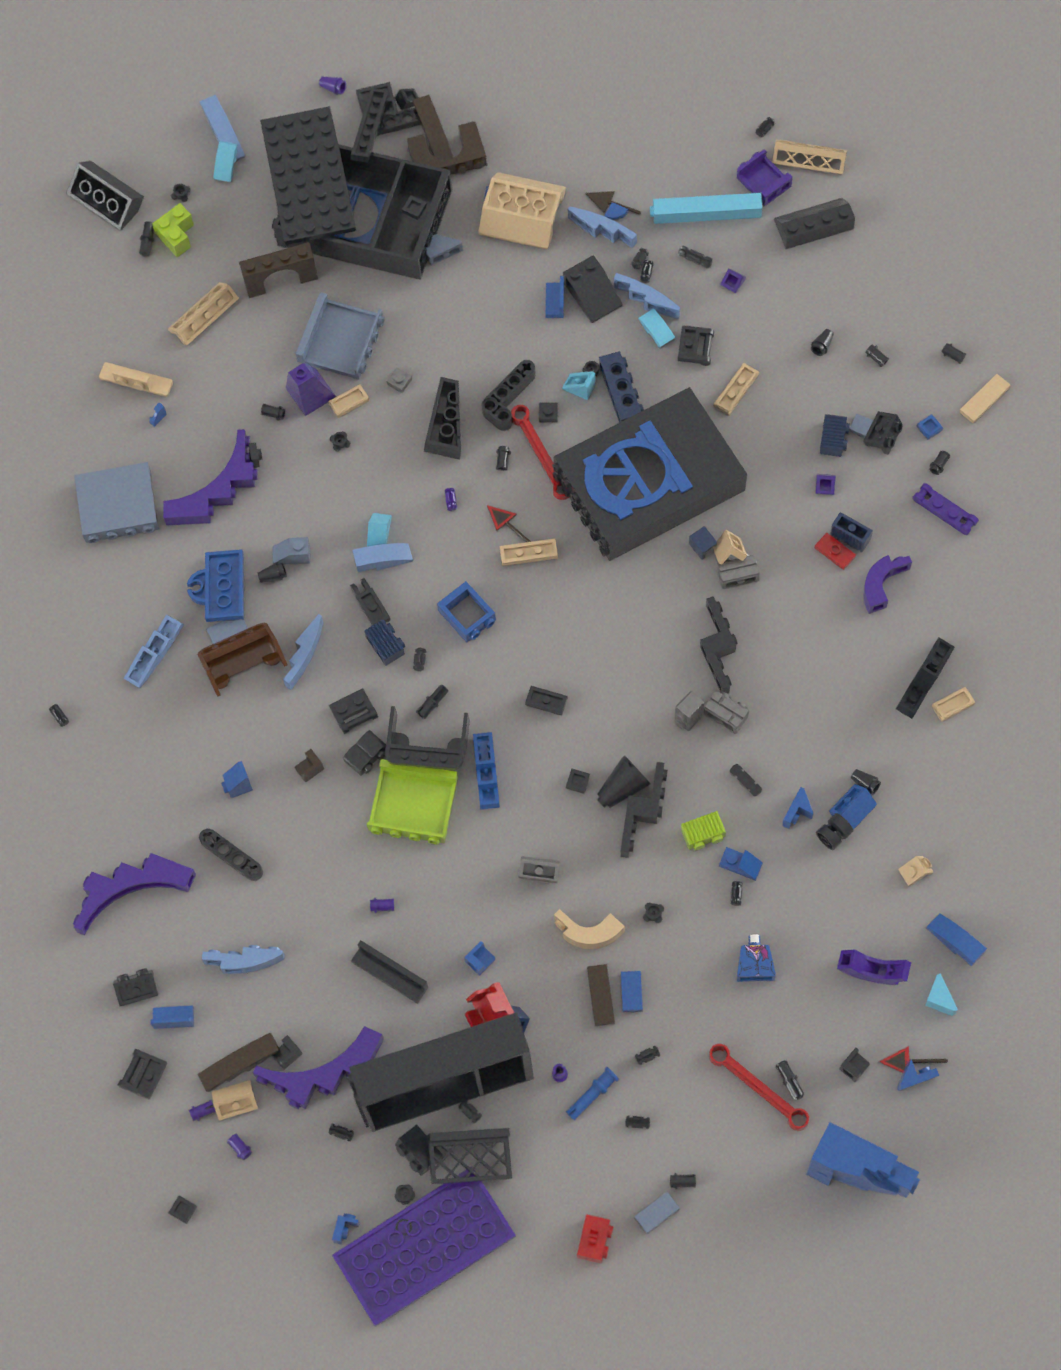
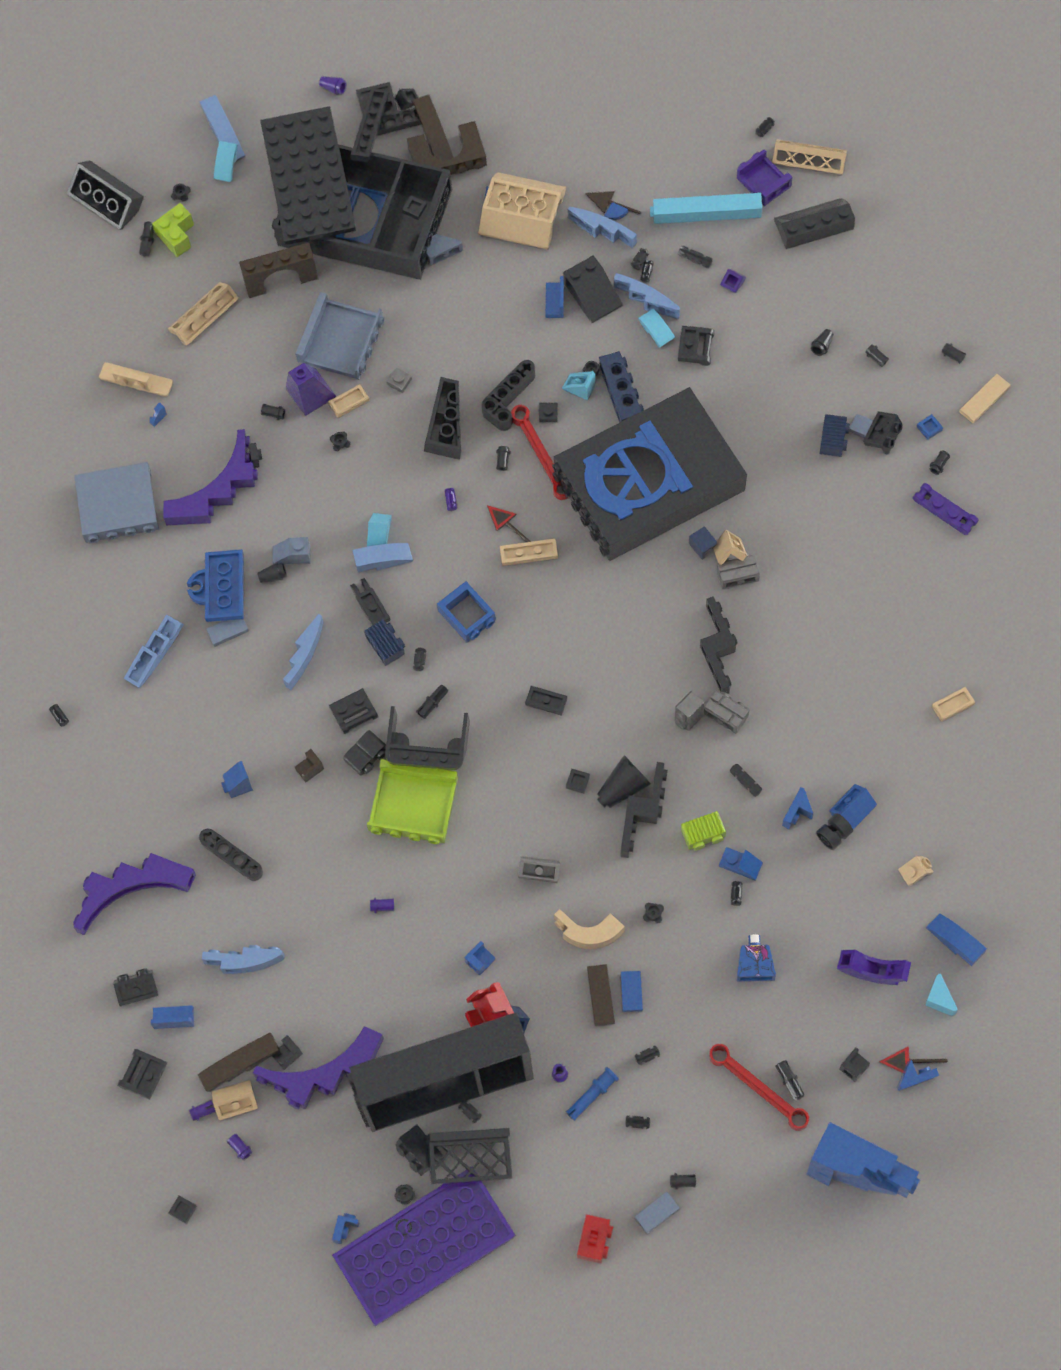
(240, 653): reddish brown windscreen -> none
(341, 1132): black piece -> none
(389, 972): black fence -> none
(486, 770): blue slope -> none
(736, 389): tan tile -> none
(825, 484): dark purple slope -> none
(835, 551): red plate -> none
(851, 532): dark blue brick -> none
(866, 780): black cone -> none
(873, 593): dark purple arch -> none
(925, 678): black bracket -> none

